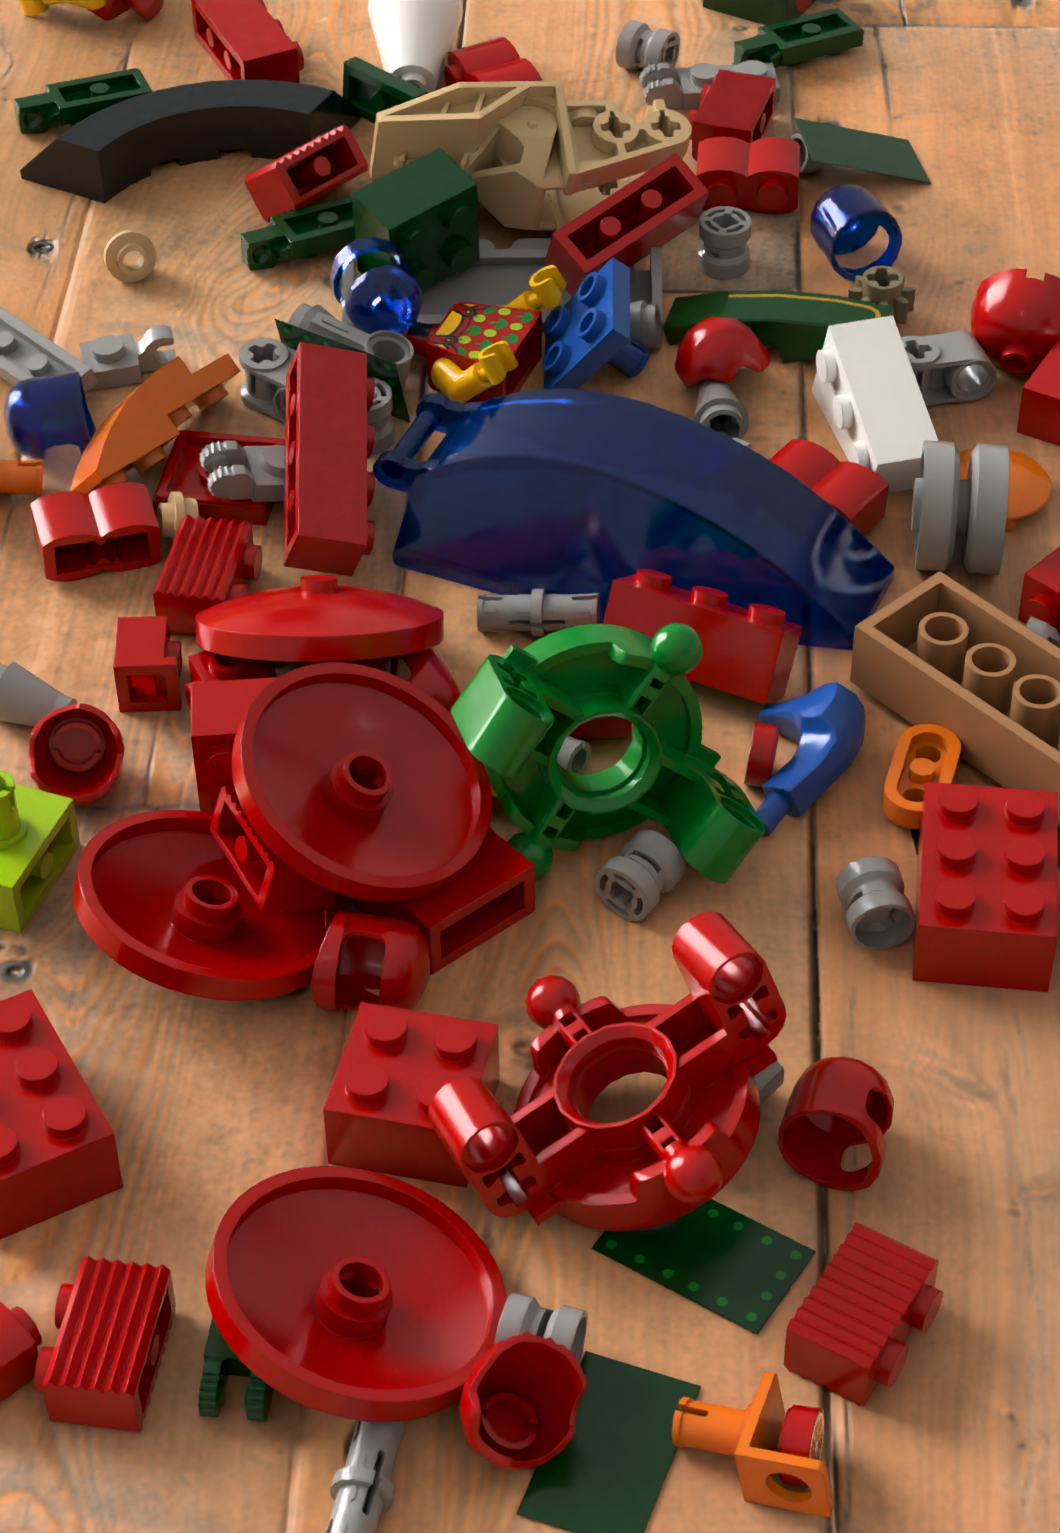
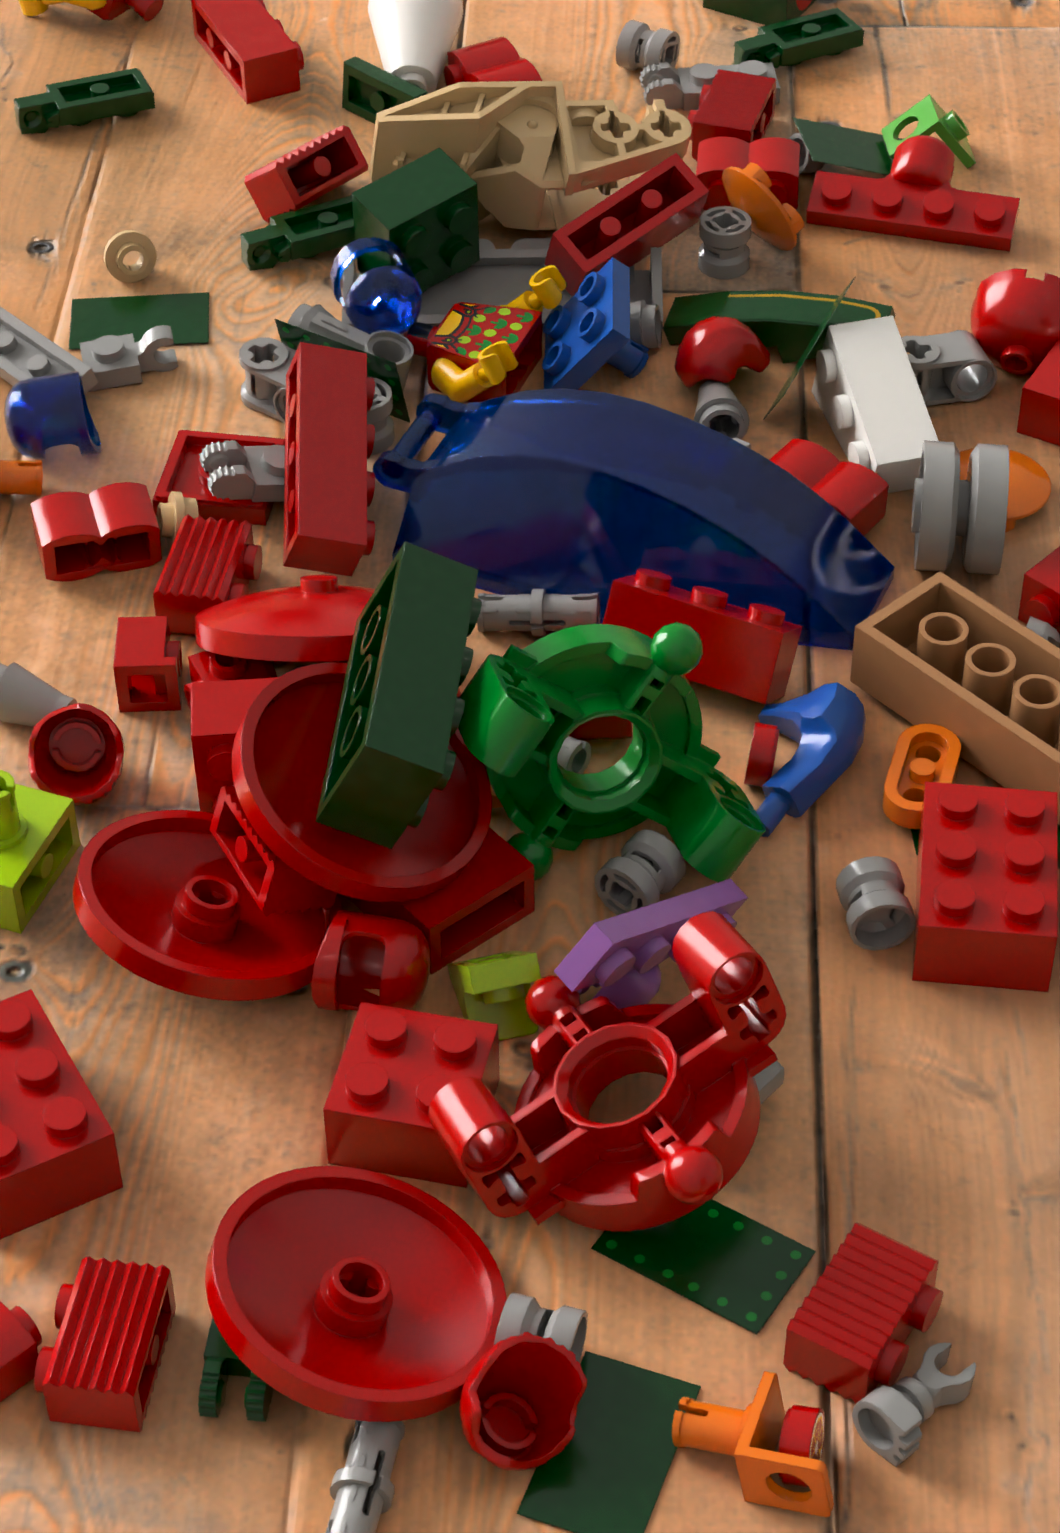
(137, 314): none -> dark green sticker
(149, 421): orange slope -> none
(186, 126): black brick -> none
(401, 697): none -> dark green brick
(496, 989): none -> lime slope
(627, 949): none -> medium lavender plate
(769, 218): none -> orange dish
(808, 349): none -> dark green sticker
(832, 1108): red helmet -> none
(847, 221): clear blue helmet -> none
(885, 287): dark tan gear -> none
(892, 1415): none -> light grey piece
(915, 201): none -> red plate
(932, 119): none -> bright green bracket

